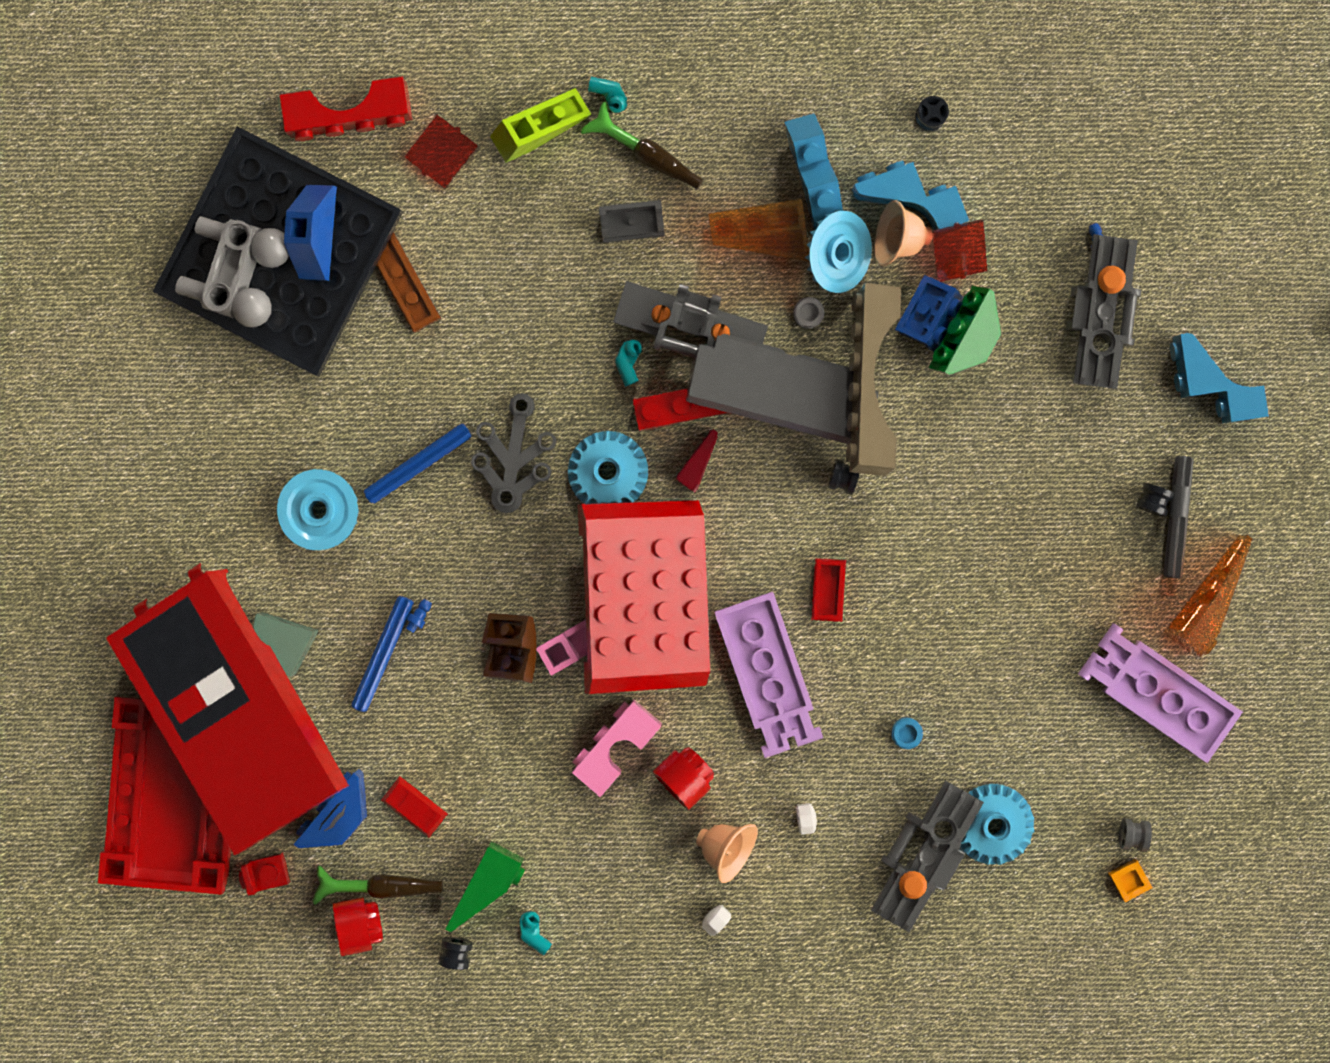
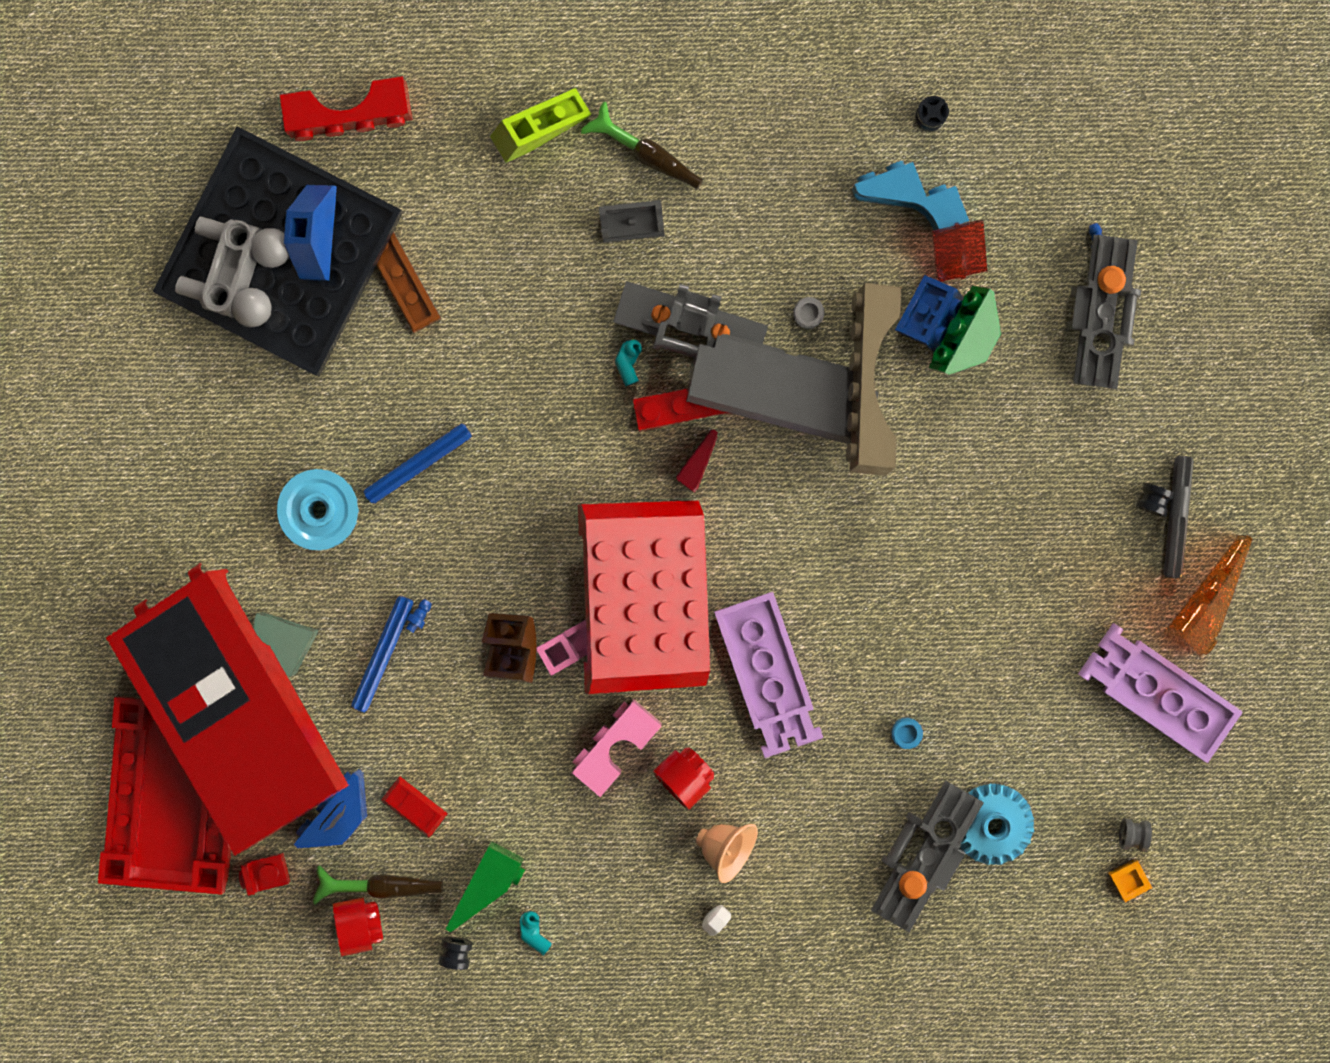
(441, 151): clear red piece -> none
(513, 458): dark grey plant -> none
(603, 448): medium azure gear -> none
(612, 92): teal arm -> none
(764, 229): clear orange wedge -> none
(806, 818): white tile -> none
(815, 171): dark azure arch -> none
(828, 590): red tile -> none
(839, 251): medium azure gear -> none
(843, 478): black wheel -> none
(899, 234): light nougat hat -> none
(1200, 376): dark azure arch -> none

